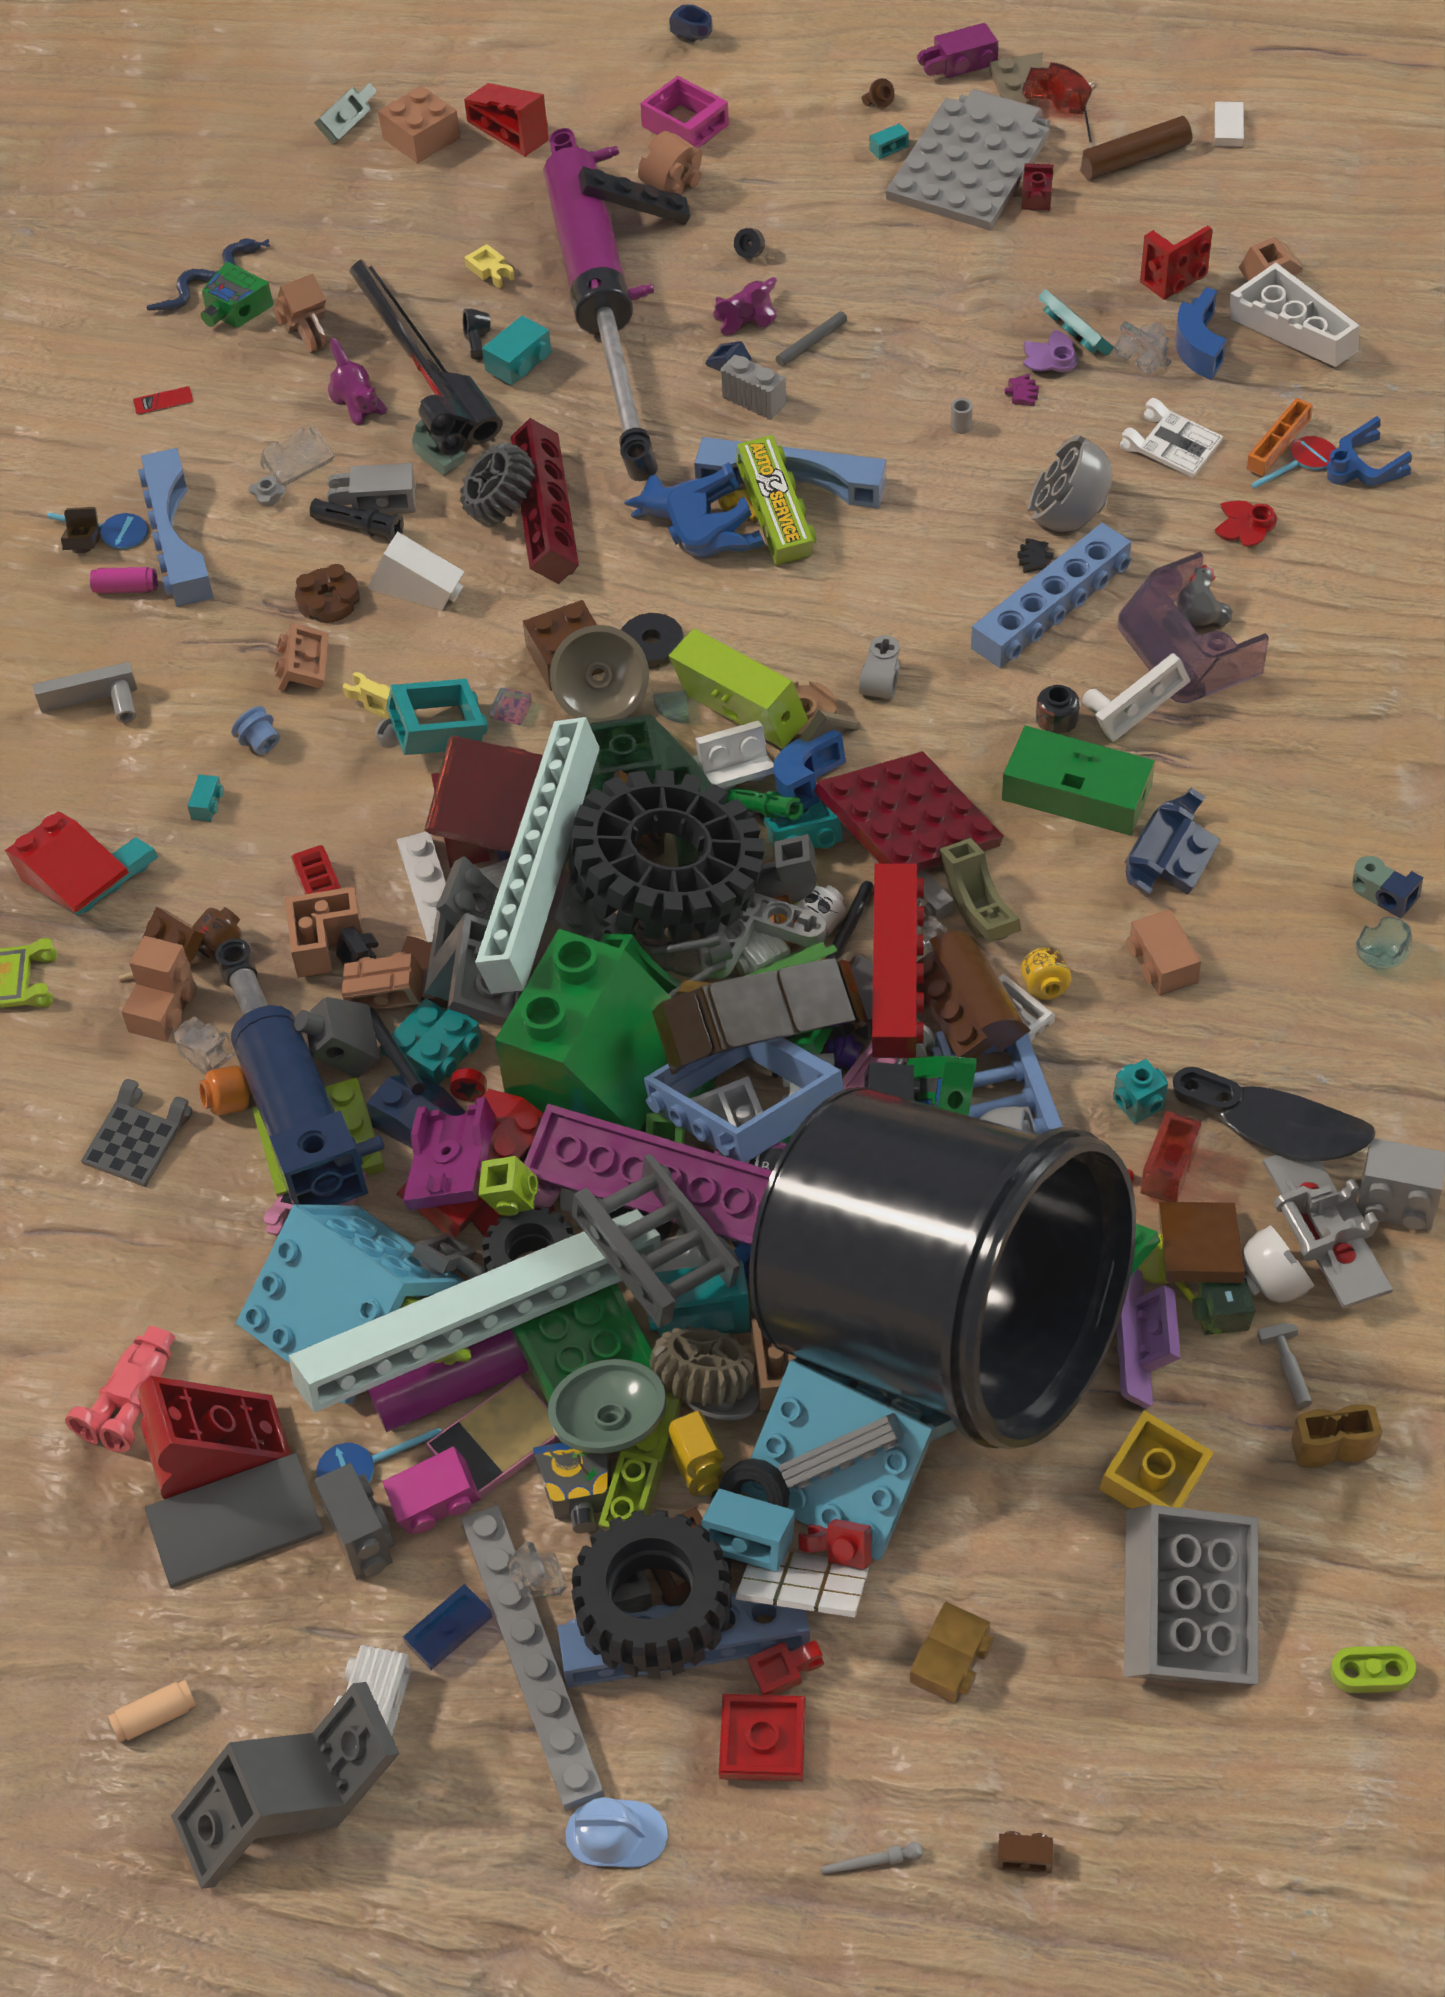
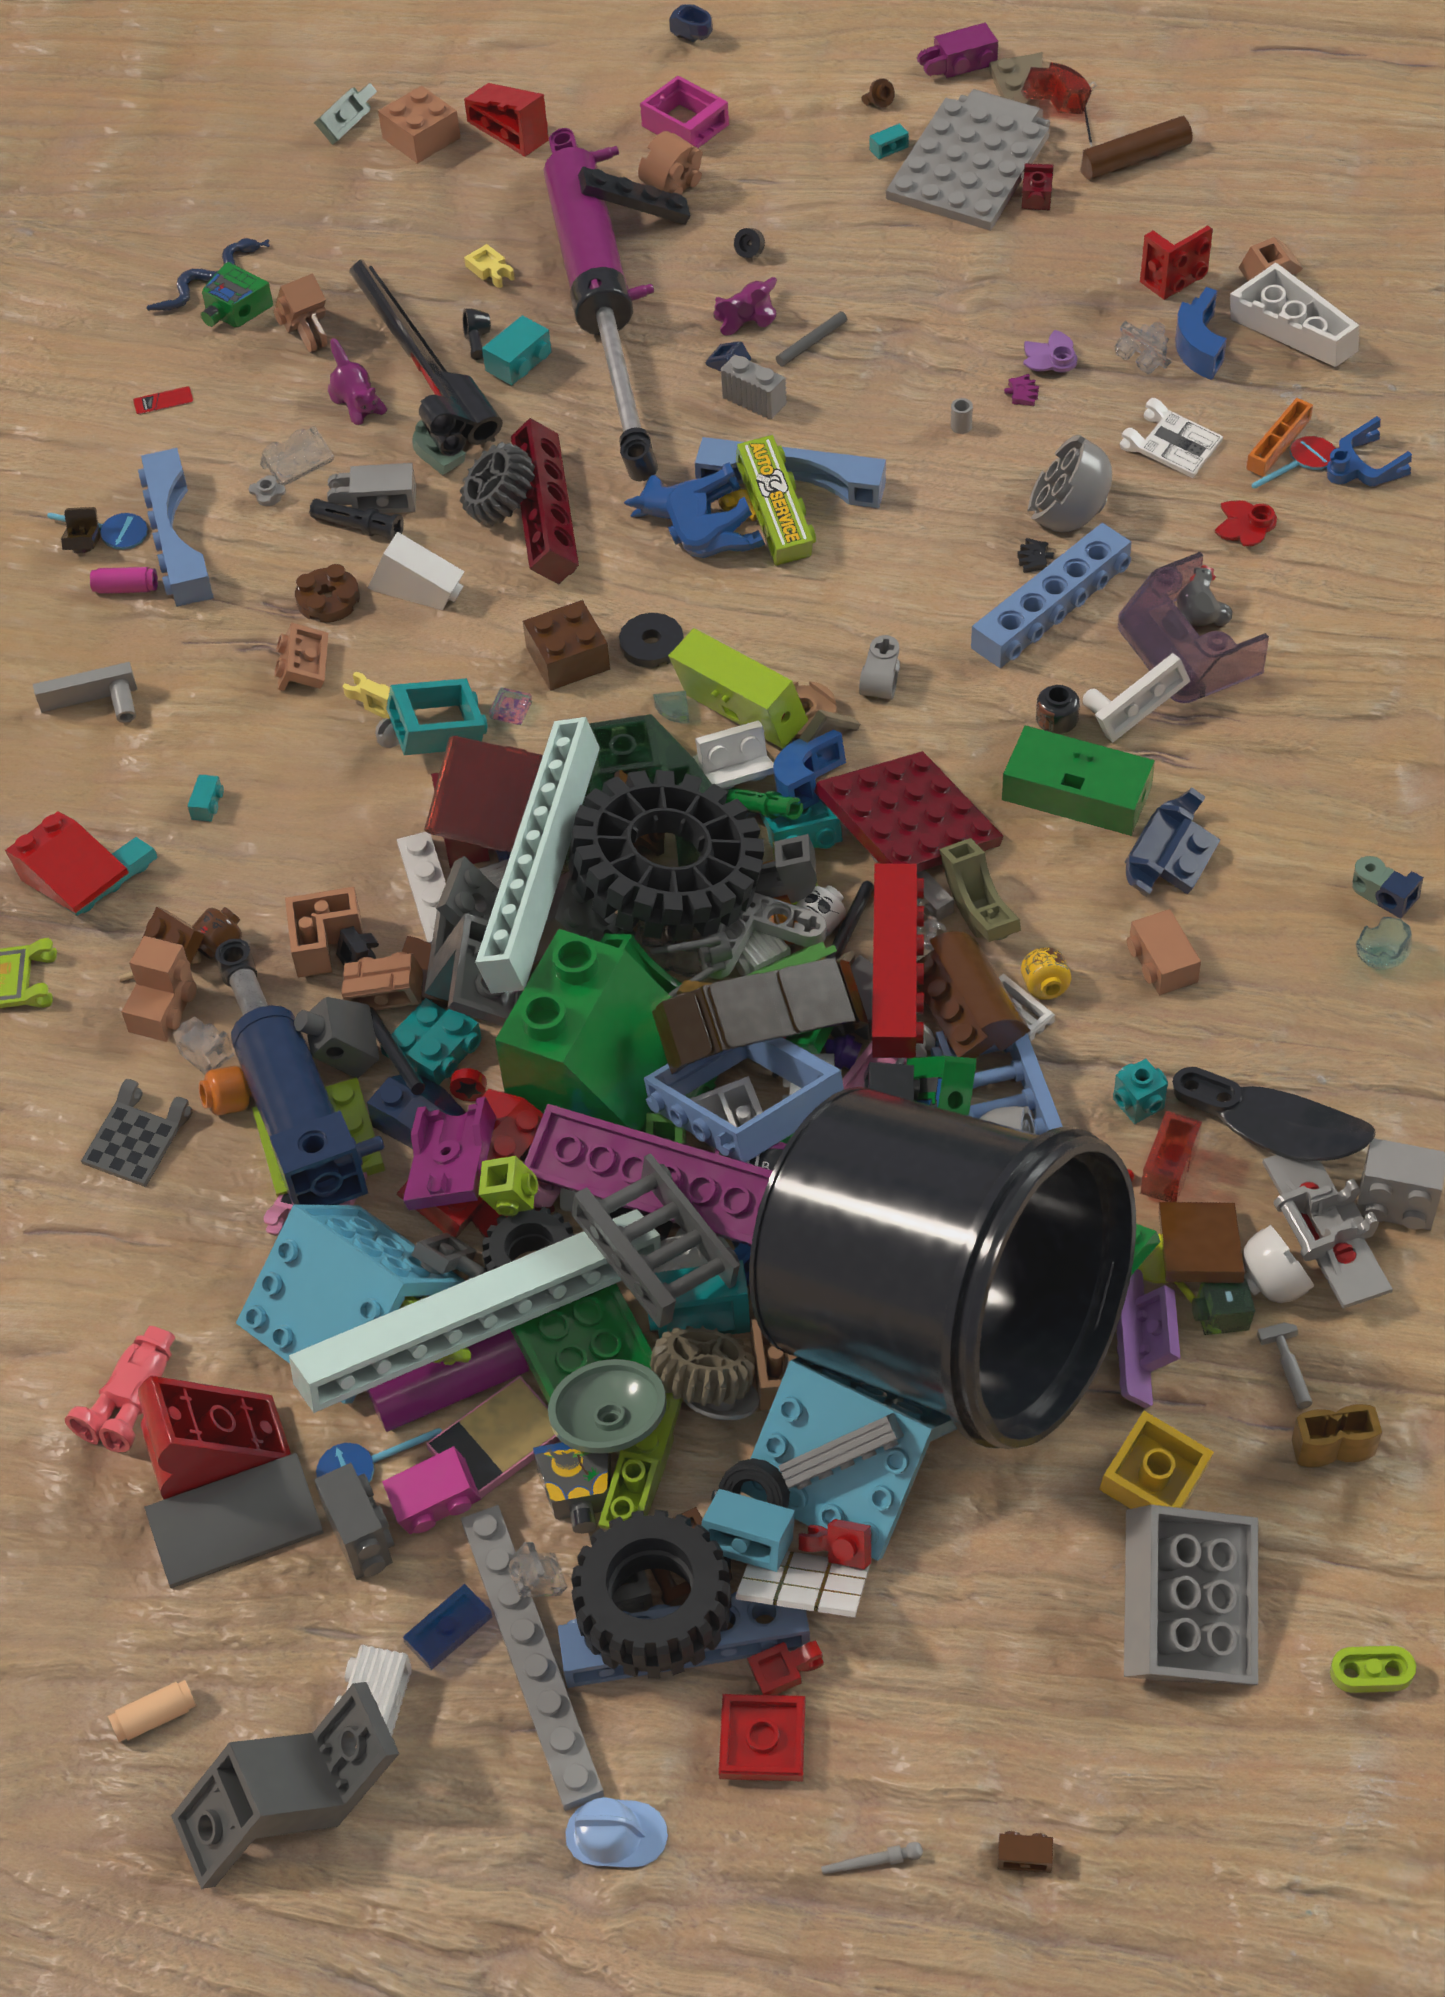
(256, 730): medium blue piece -> none
(311, 863): red slope -> none
(624, 671): dark tan dish -> none
(696, 1453): yellow brick -> none
(951, 1652): pearl gold brick -> none
(1074, 324): teal tile -> none
(1229, 124): white tile -> none

